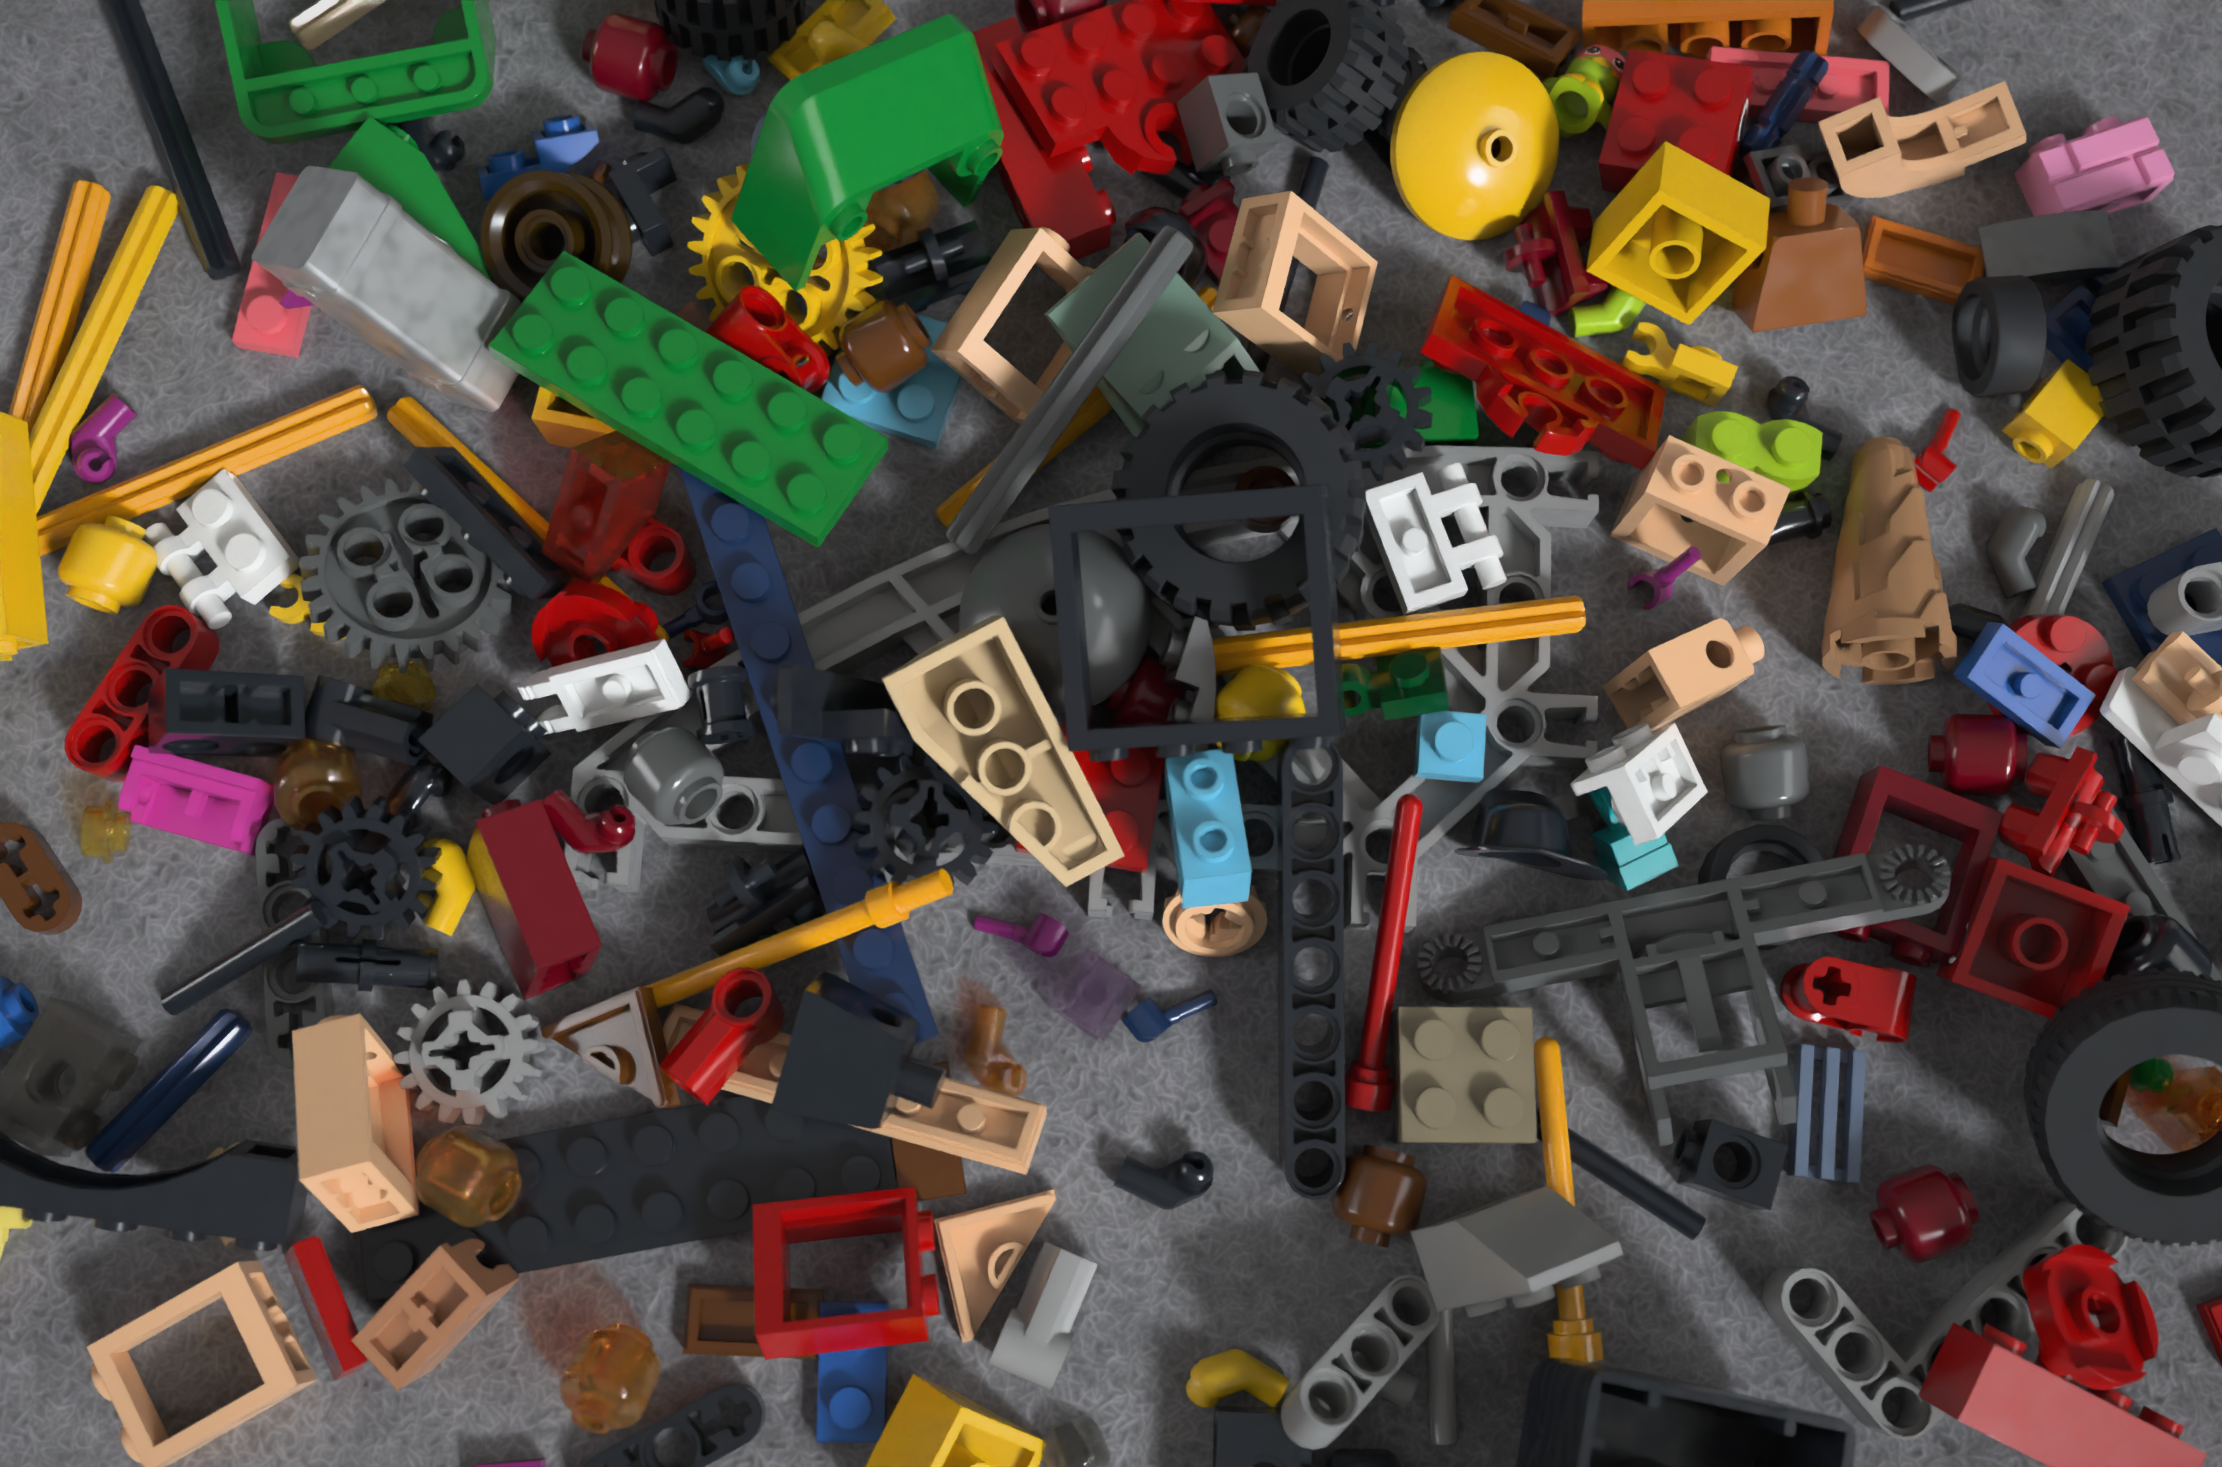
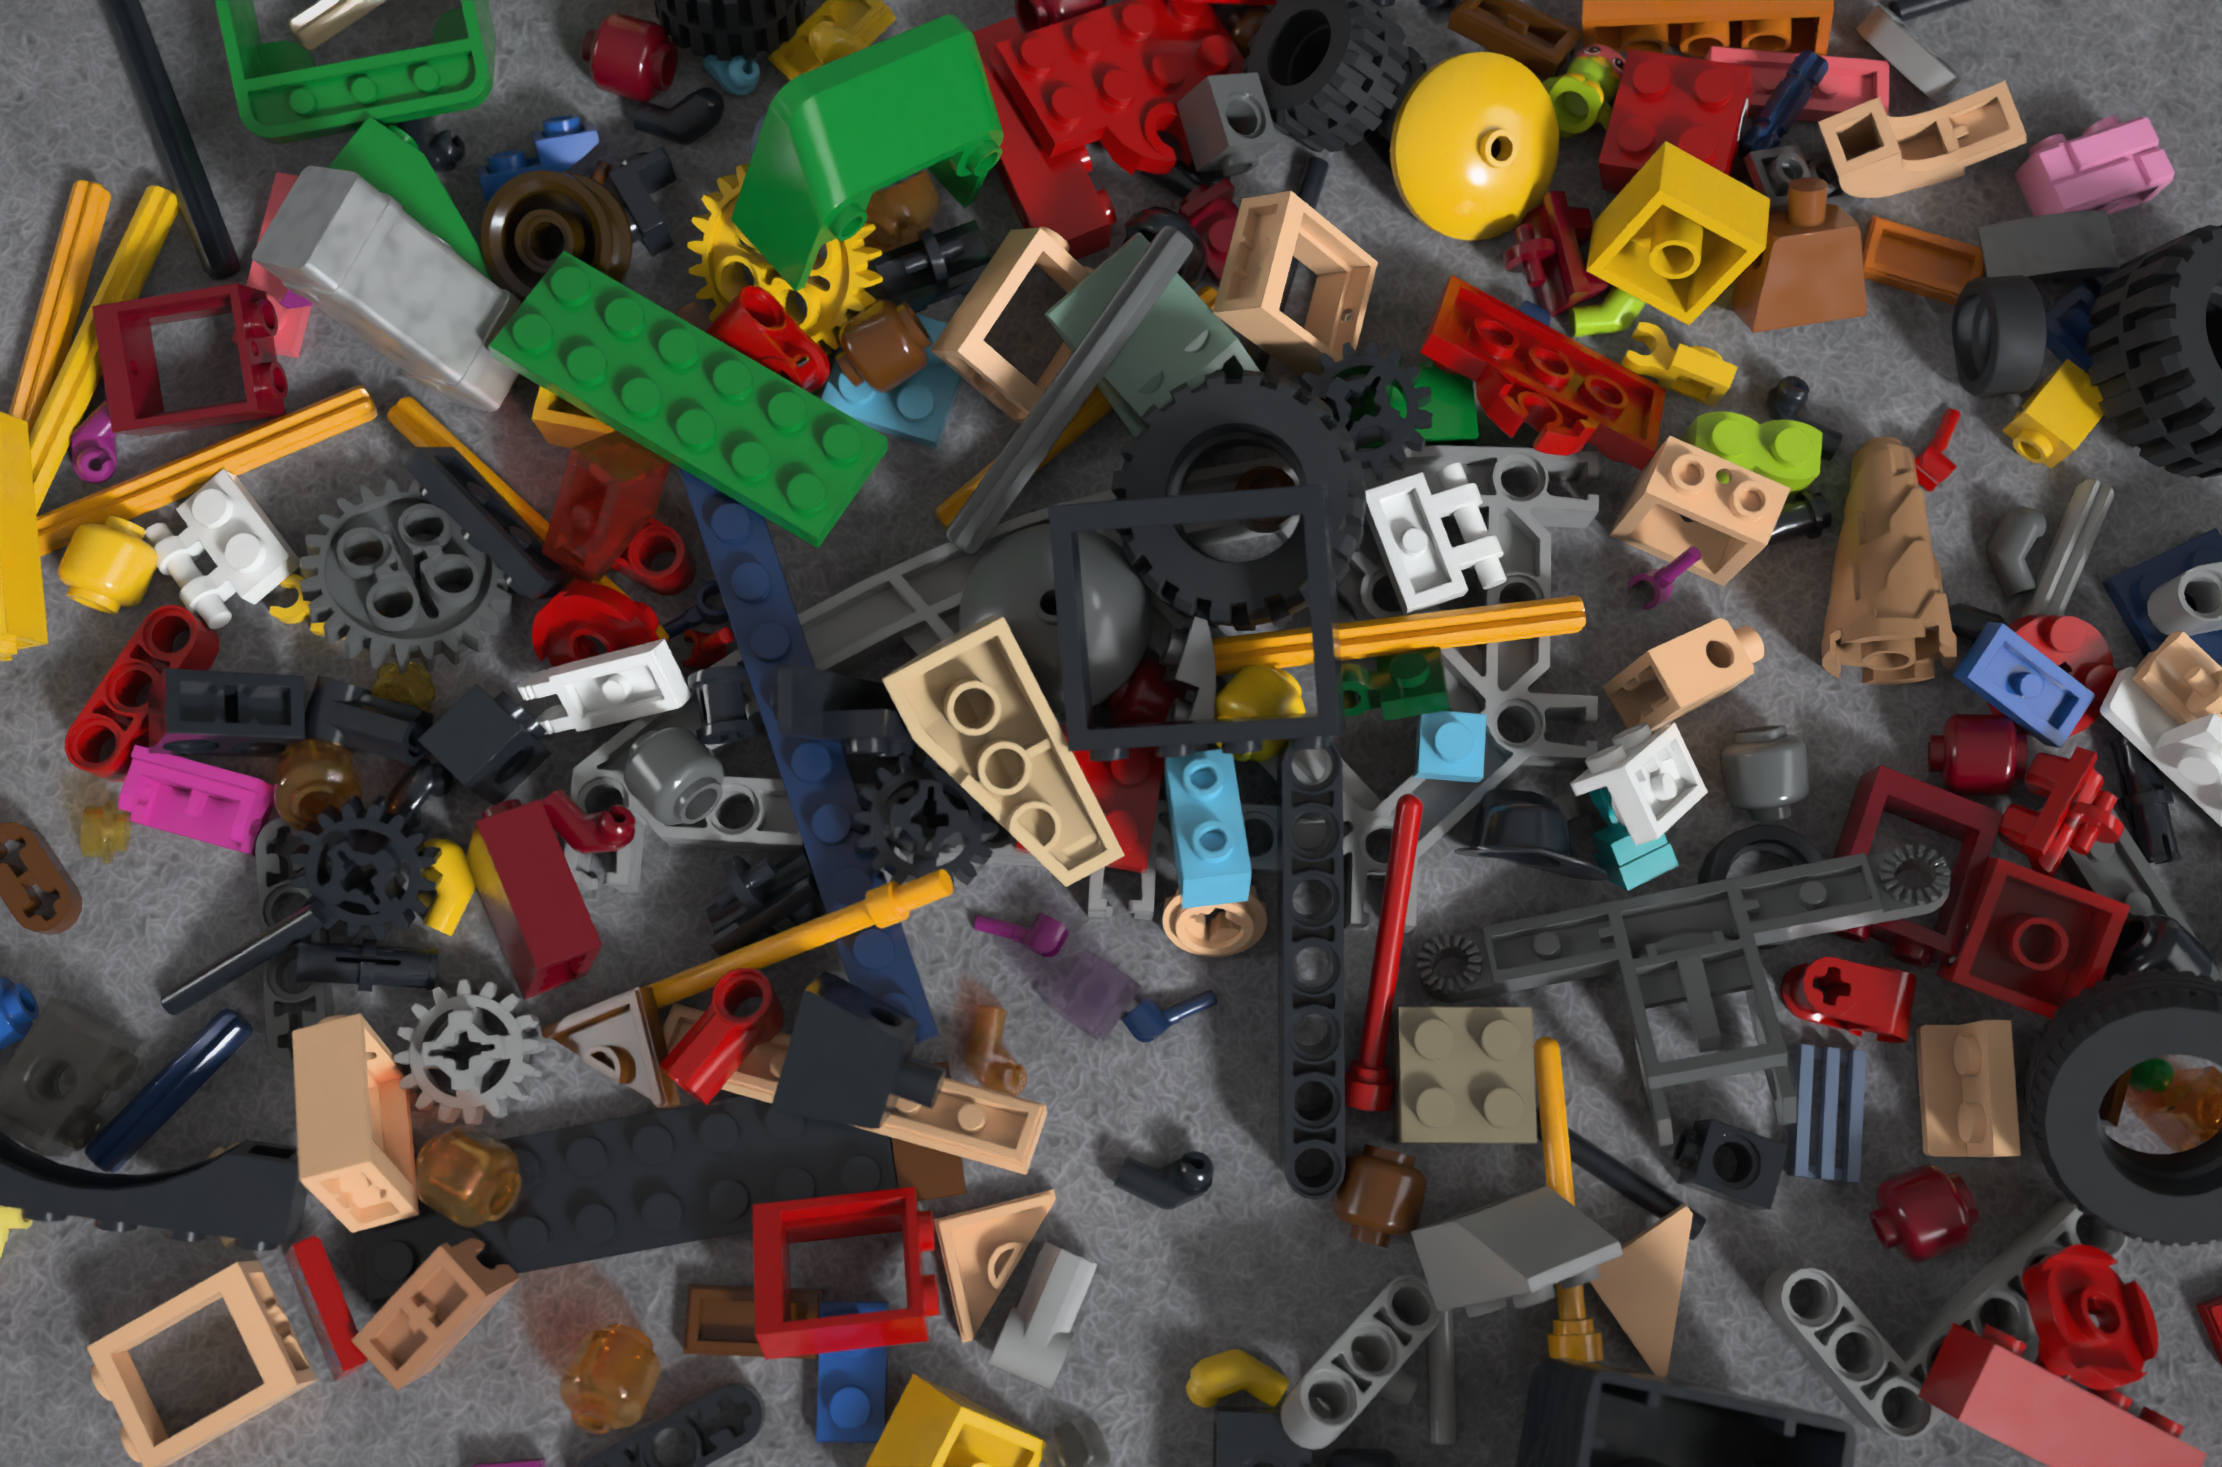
(132, 369): none -> dark red window
(1646, 1286): none -> light nougat tile
(1968, 1090): none -> light nougat bracket

